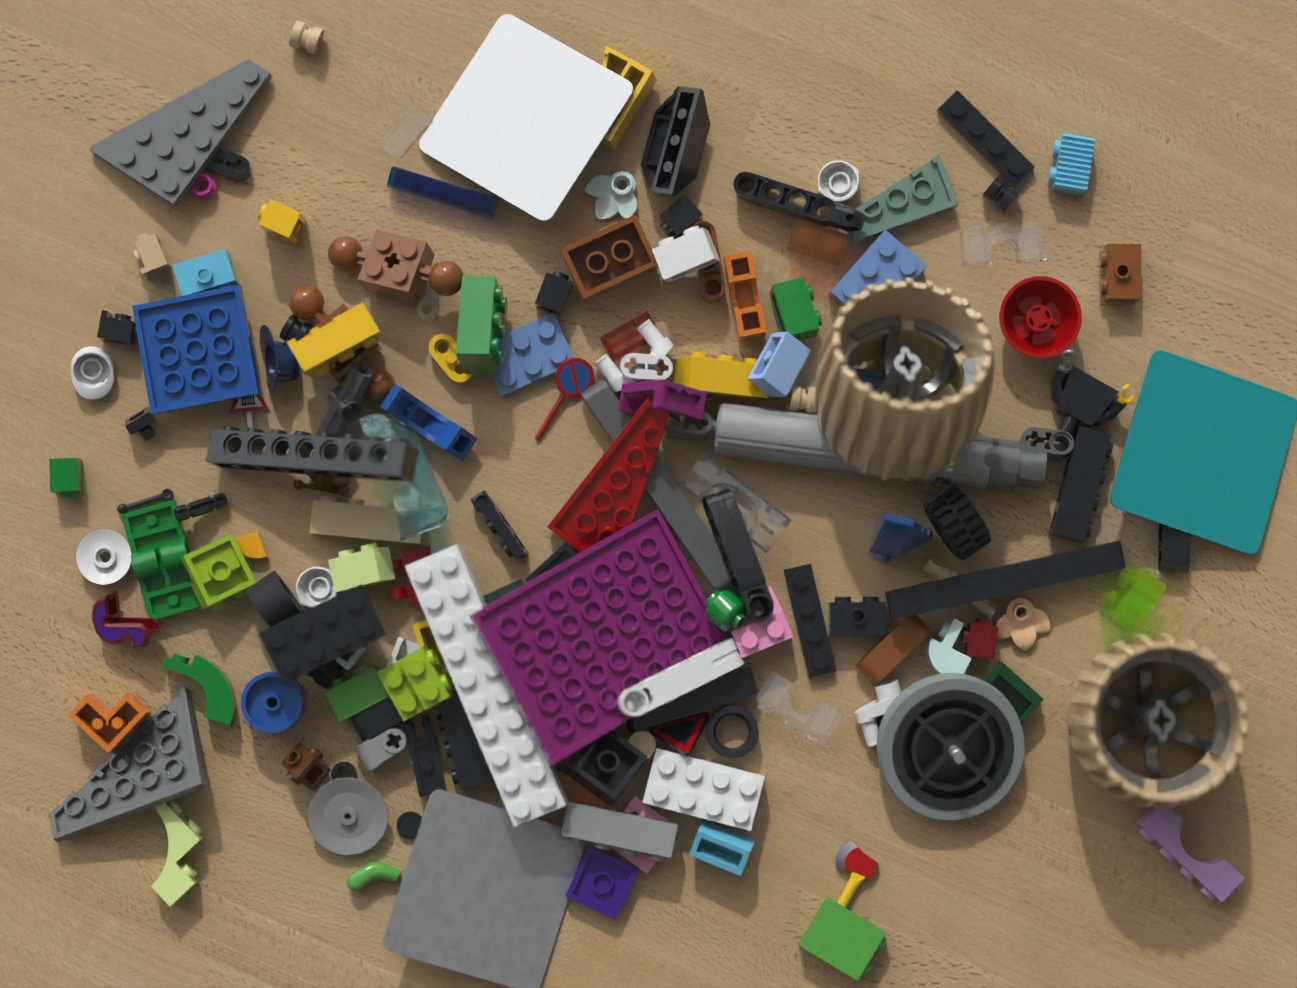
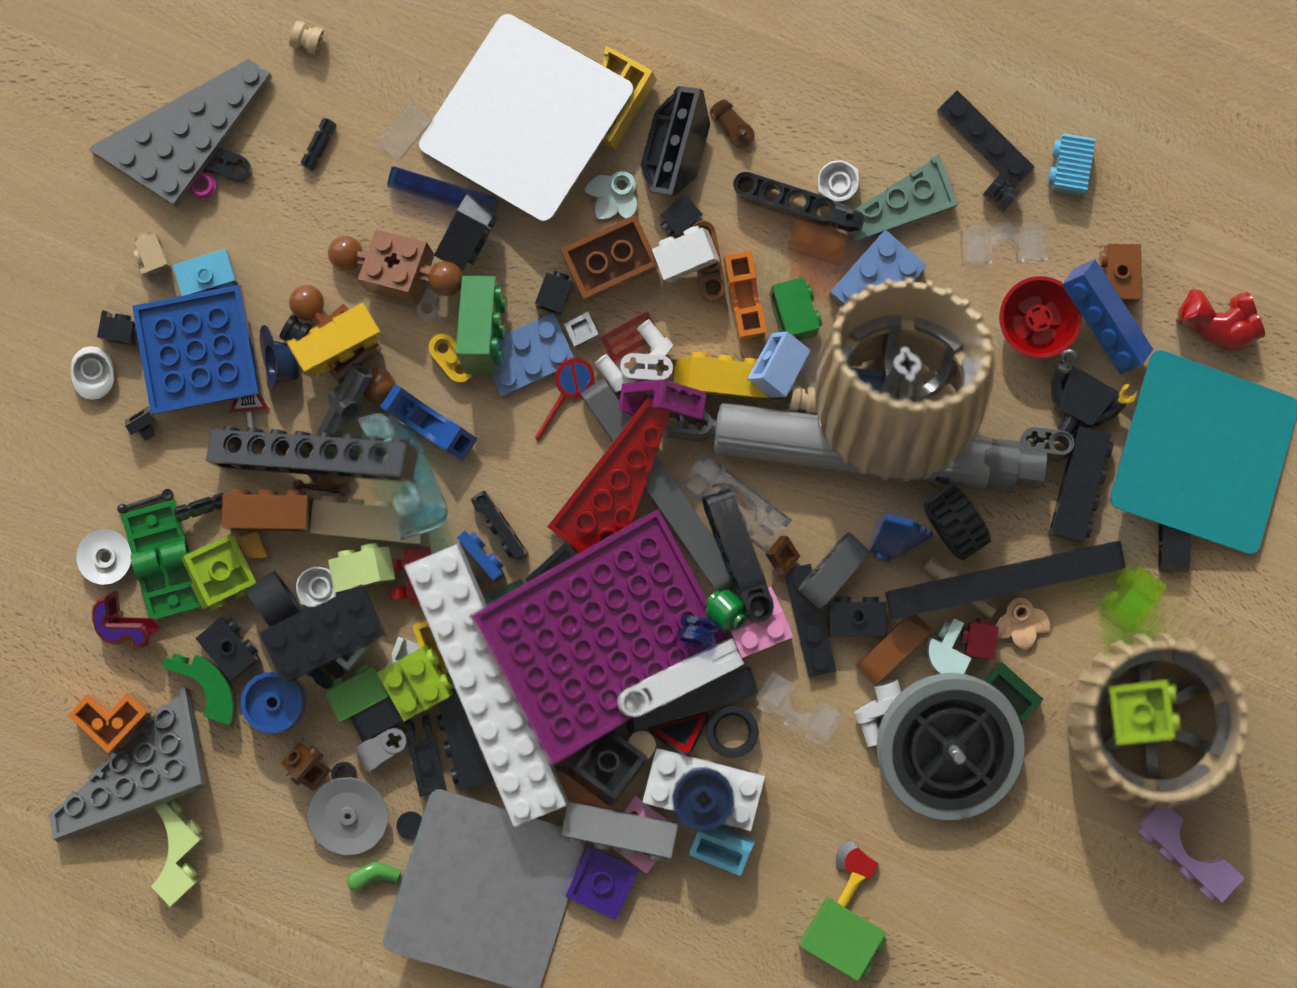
(66, 476): green brick -> none
(228, 648): none -> black brick
(266, 510): none -> dark orange brick
(281, 221): yellow brick -> none
(318, 143): none -> black axle
(467, 231): none -> black brick
(488, 563): none -> blue plate
(582, 330): none -> flat silver plate
(697, 631): none -> clear blue wheel
(705, 815): none -> dark blue wheel
(735, 127): none -> reddish brown piece
(782, 555): none -> reddish brown plate
(834, 570): none -> dark grey beam
(1107, 316): none -> blue brick
(1144, 712): none -> lime plate
(1229, 330): none -> red animal

